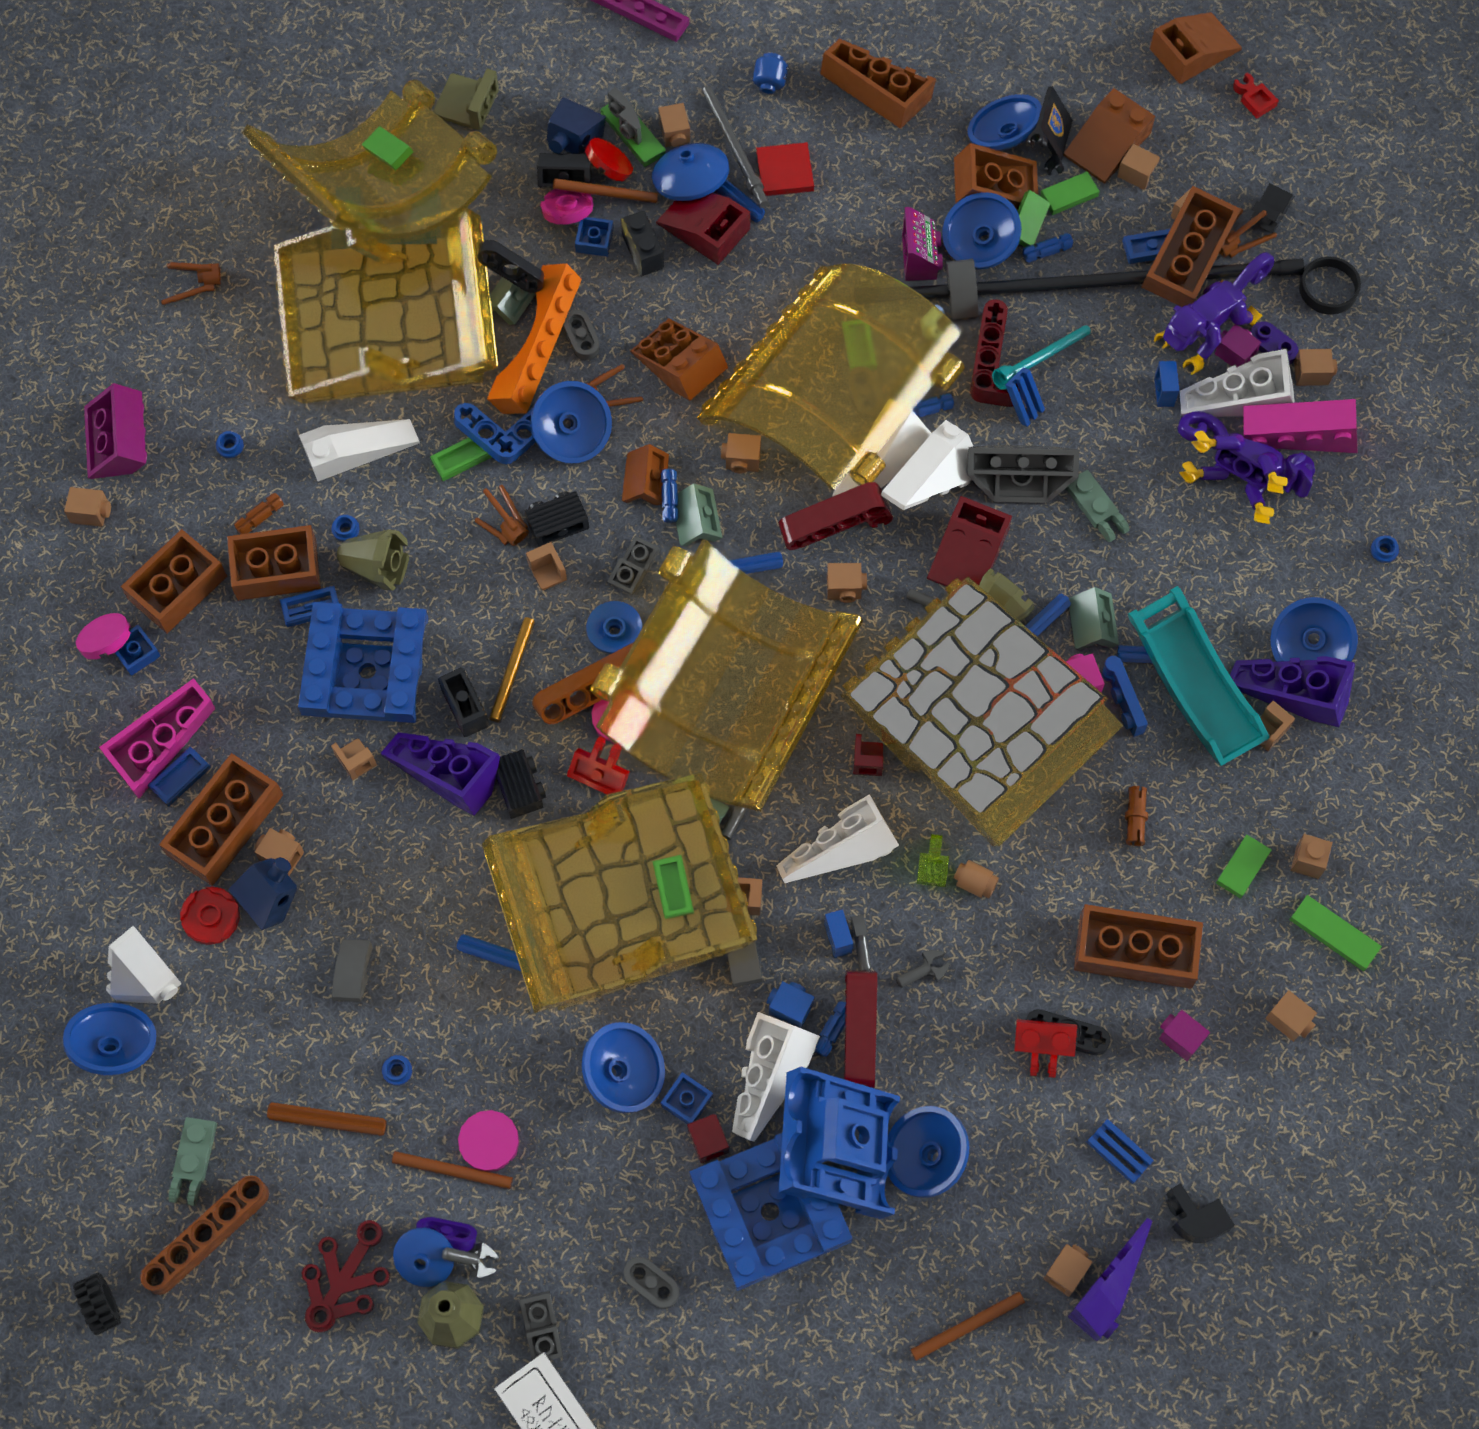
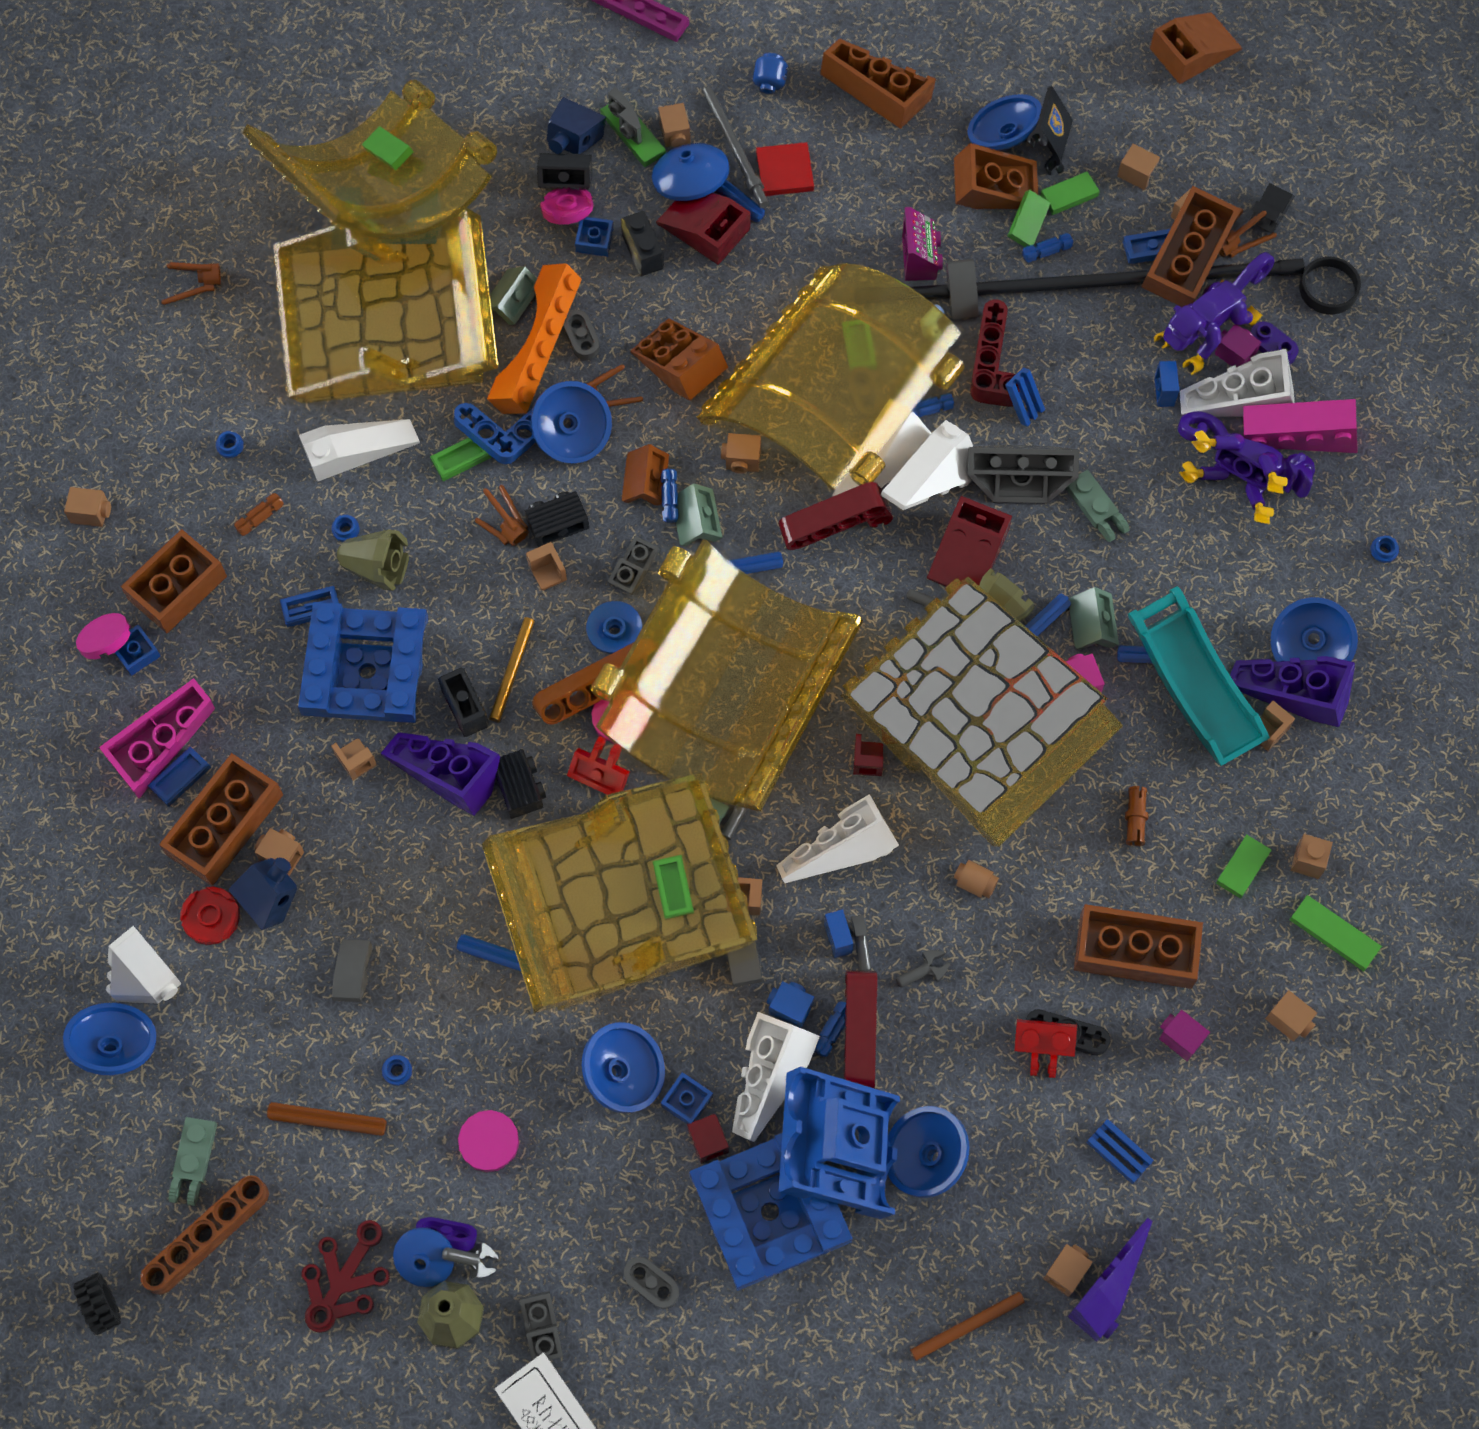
(115, 432): magenta slope -> none
(273, 562): dark orange brick -> none
(452, 1170): dark orange bar -> none
(468, 100): olive bracket -> none
(496, 256): black beam -> none
(604, 190): dark orange bar -> none
(609, 158): red tile -> none
(845, 581): medium nougat brick -> none
(933, 866): clear neon green plate -> none
(980, 216): blue dish -> none
(1005, 373): teal piece -> none
(1109, 135): dark orange slope -> none
(1124, 694): blue plate -> none
(1195, 1224): black brick -> none
(1255, 98): red plate -> none
(1314, 367): medium nougat brick -> none

